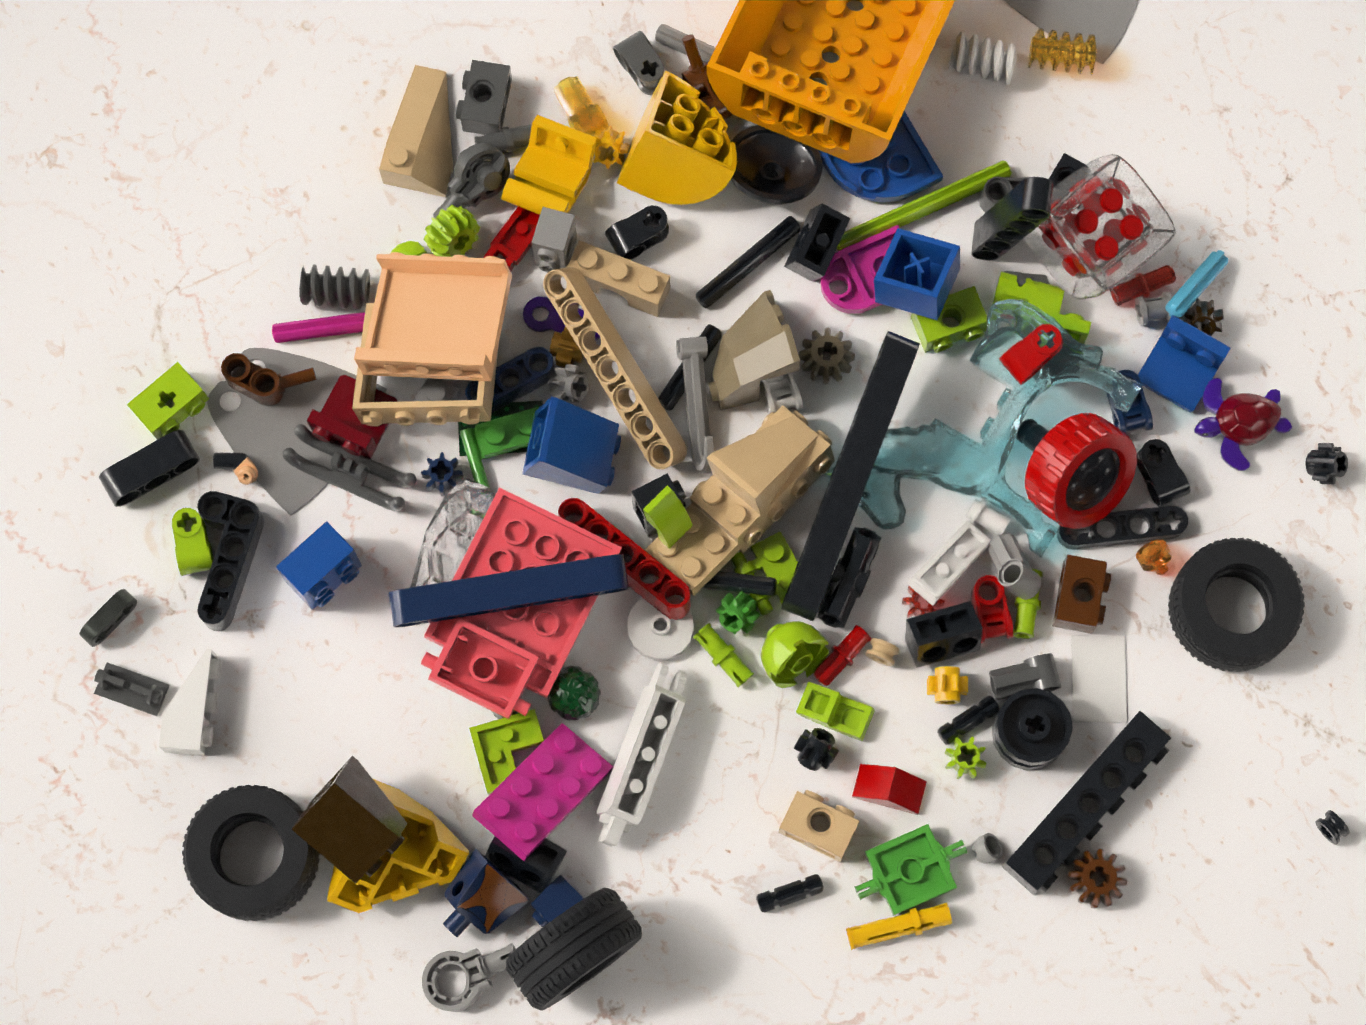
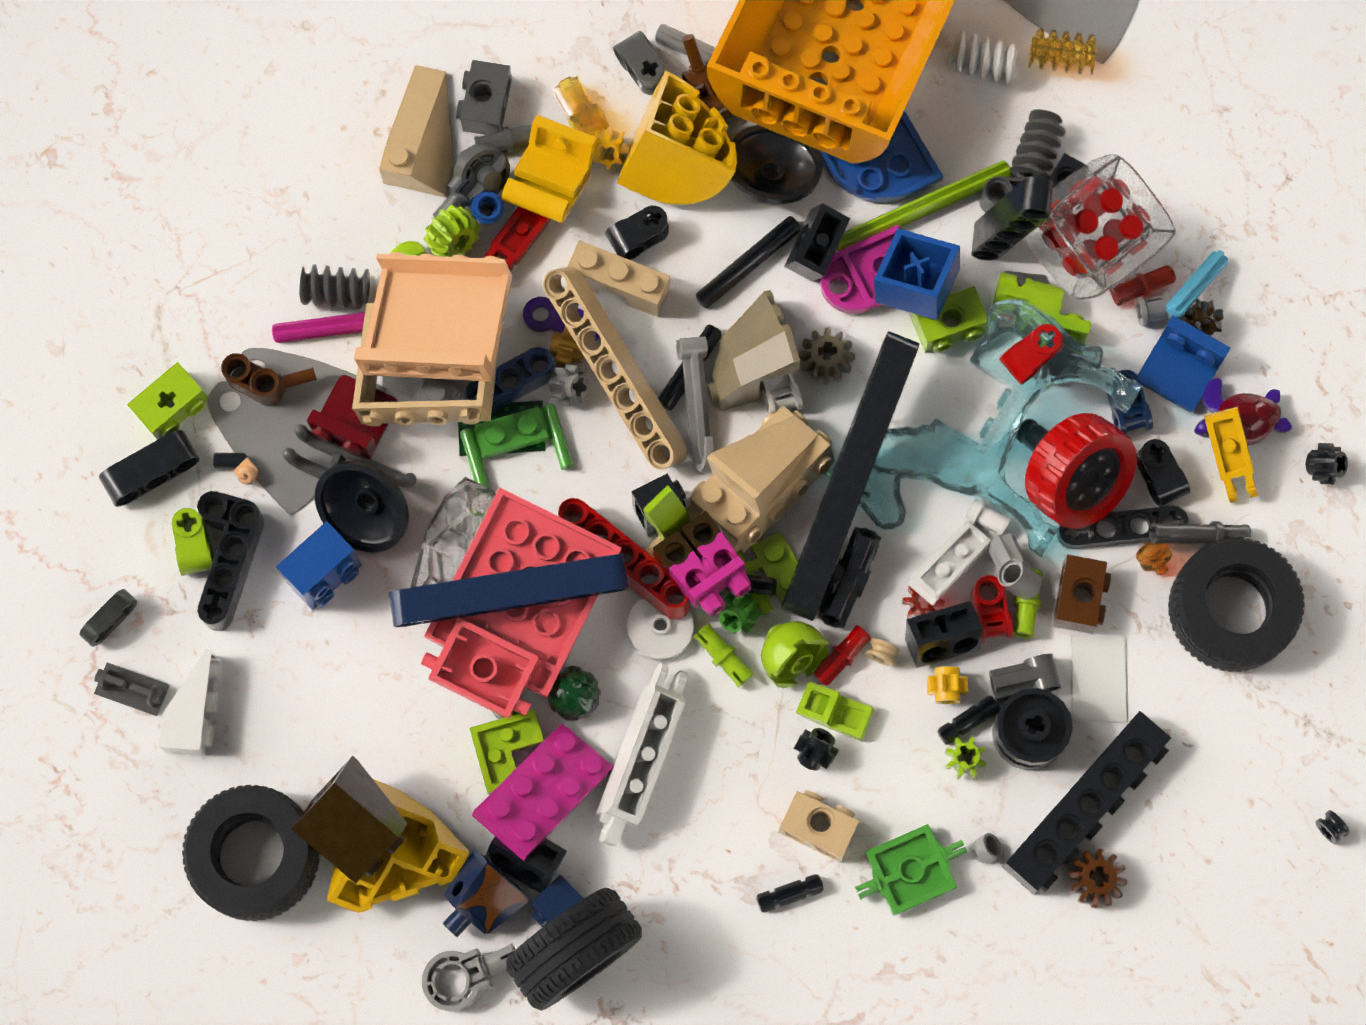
(362, 505): none -> black dish
(434, 470): dark blue gear -> none
(487, 200): none -> blue cone
(554, 239): light grey brick -> none
(572, 447): blue slope -> none
(711, 572): none -> dark pink hips
(889, 788): red slope -> none
(905, 924): yellow pin -> none
(1038, 144): none -> dark grey piece
(1196, 533): none -> dark grey pin
(1231, 450): none -> yellow hinge

